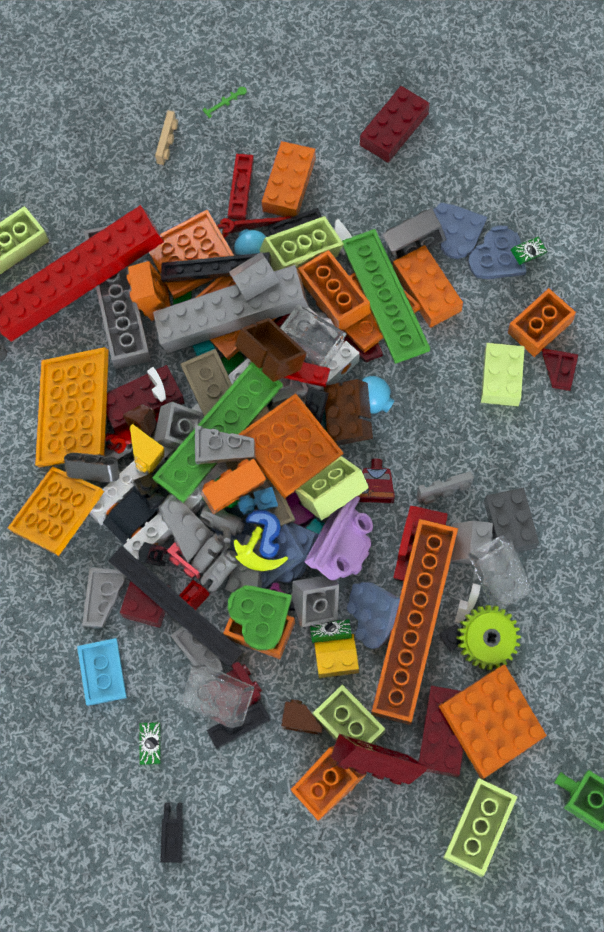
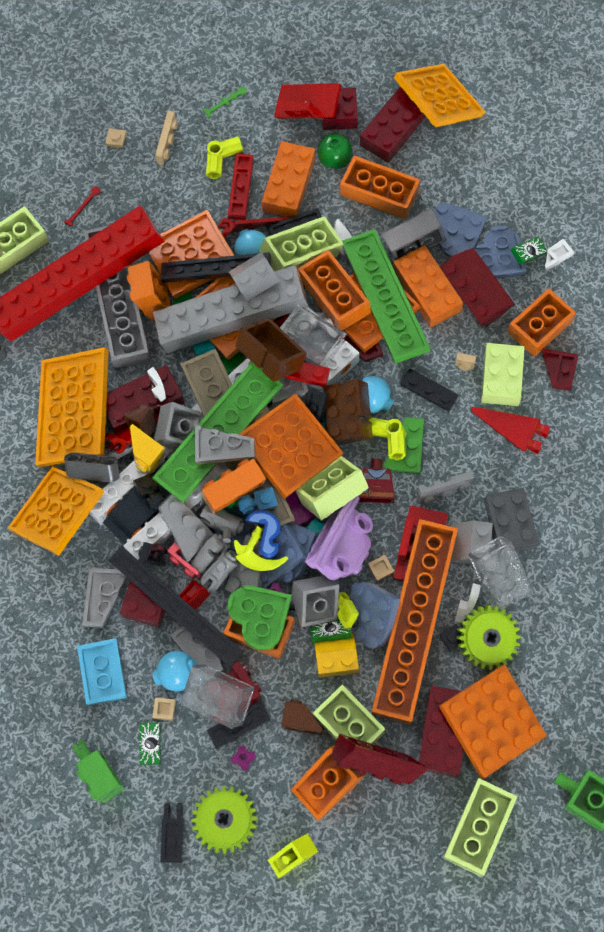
(94, 191): none -> red piece
(97, 773): none -> bright green brick
(115, 138): none -> tan plate
(164, 709): none -> tan plate
(174, 670): none -> medium azure brick
(225, 149): none -> neon yellow piece
(238, 825): none -> lime gear
(249, 756): none -> magenta plate
(293, 855): none -> neon yellow slope
(307, 101): none -> red bracket
(334, 151): none -> green cylinder
(346, 112): none -> dark red brick
(347, 611): none -> neon yellow plate
(379, 187): none -> orange brick
(380, 568): none -> tan plate
(396, 439): none -> neon yellow piece
(413, 442): none -> bright green wing
(429, 390): none -> black plate
(439, 95): none -> light orange plate
(465, 361): none -> tan plate
(477, 286): none -> dark red slope
(515, 428): none -> red flag
(557, 254): none -> white slope

